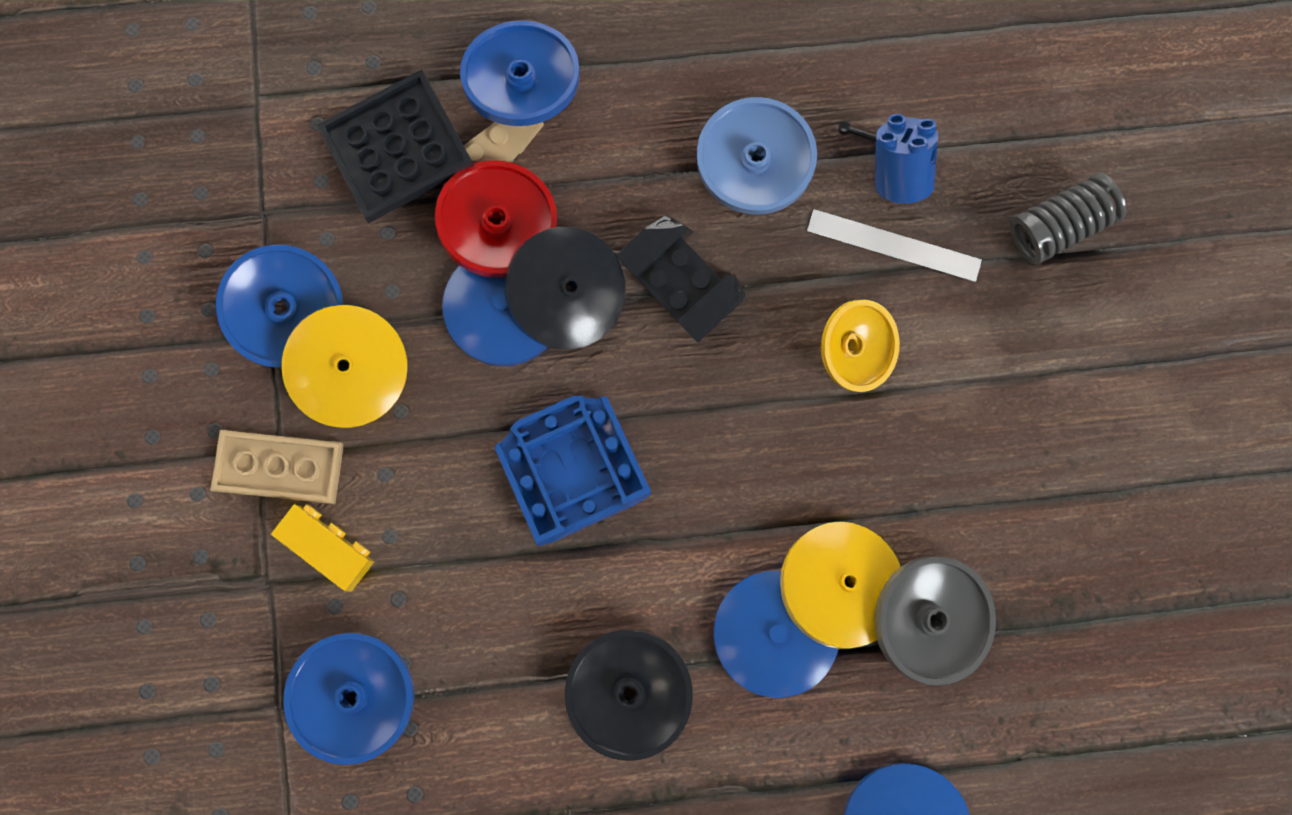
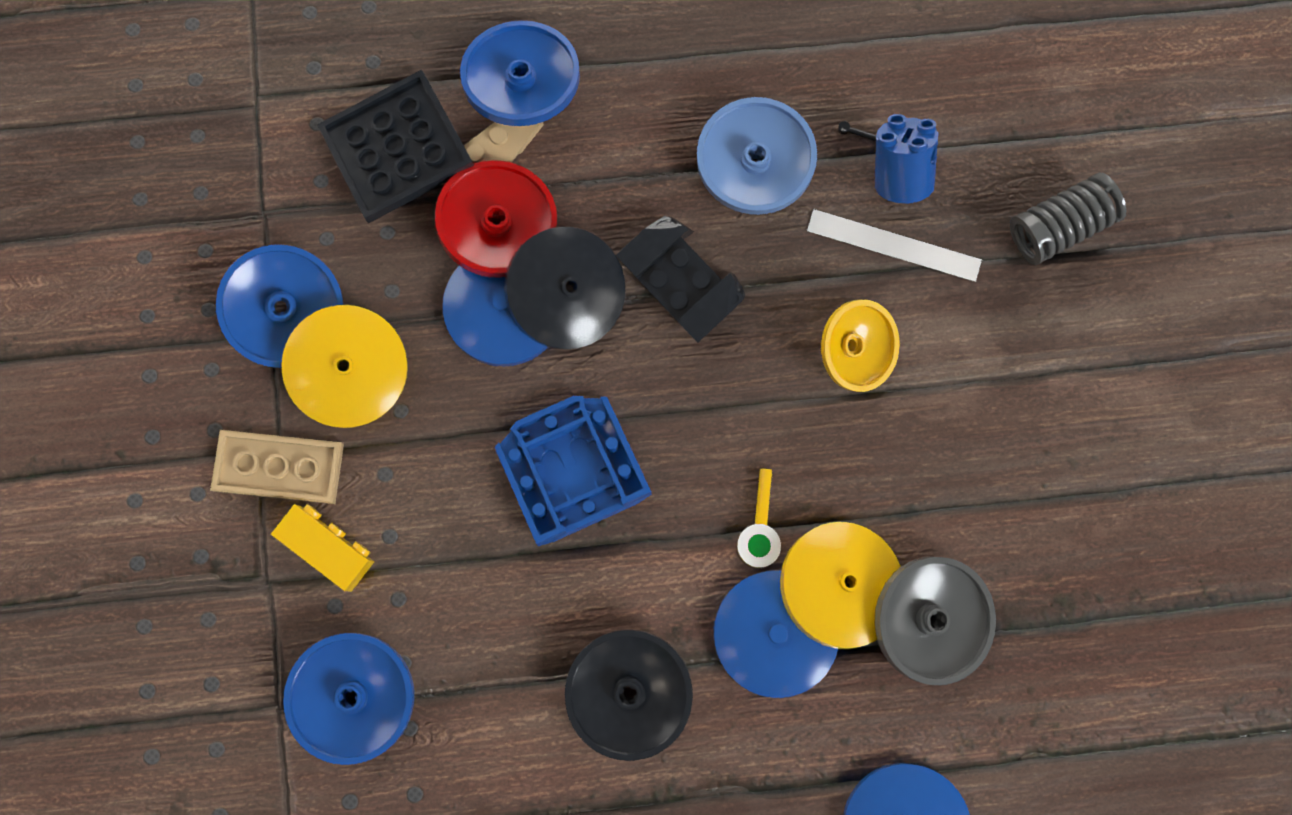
(759, 543): none -> piece

